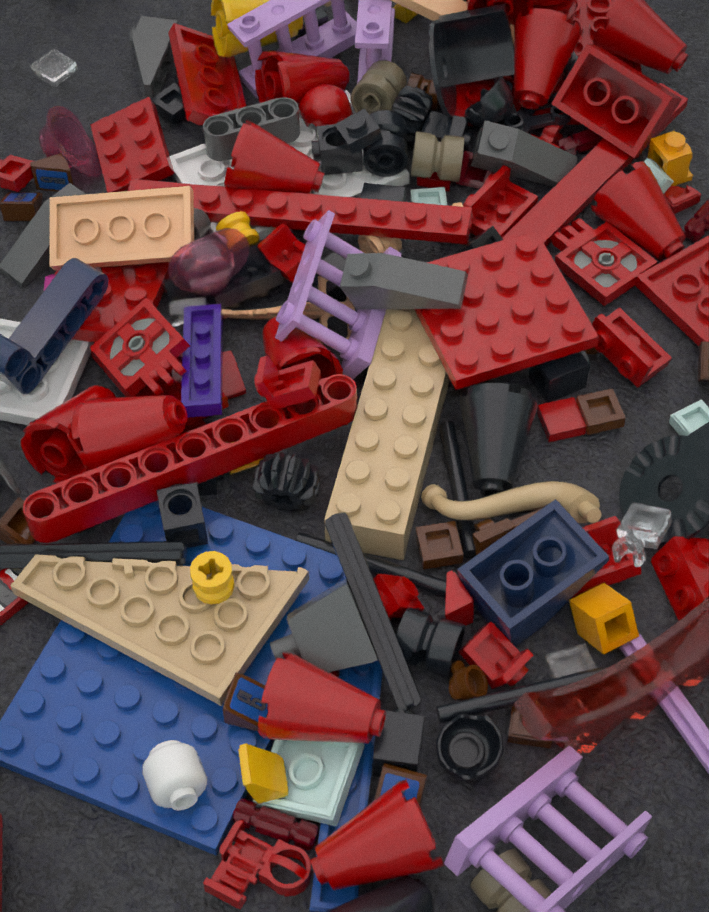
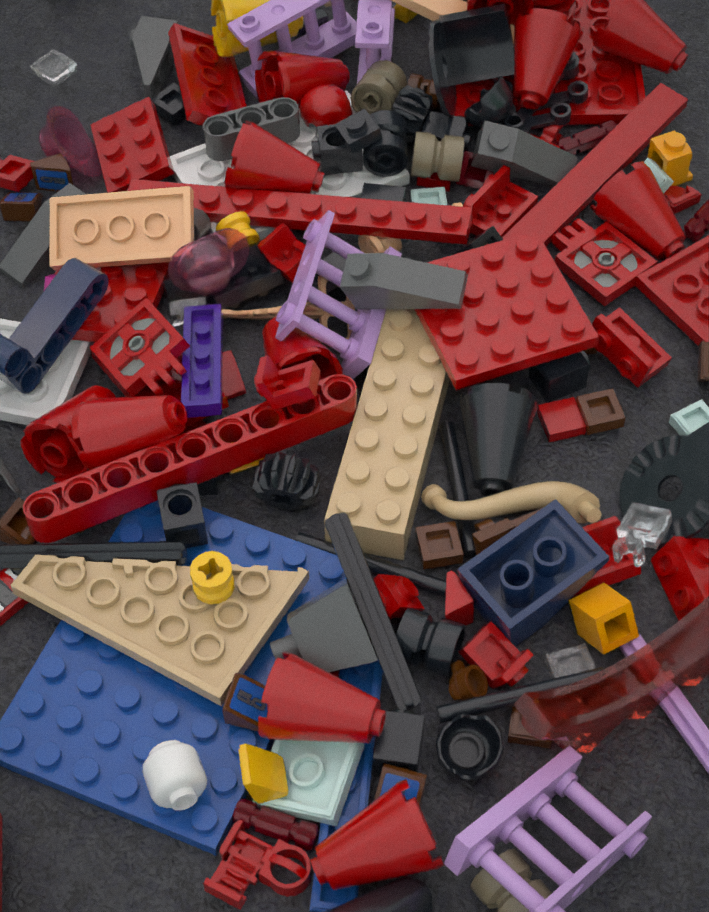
(615, 100): red slope -> none

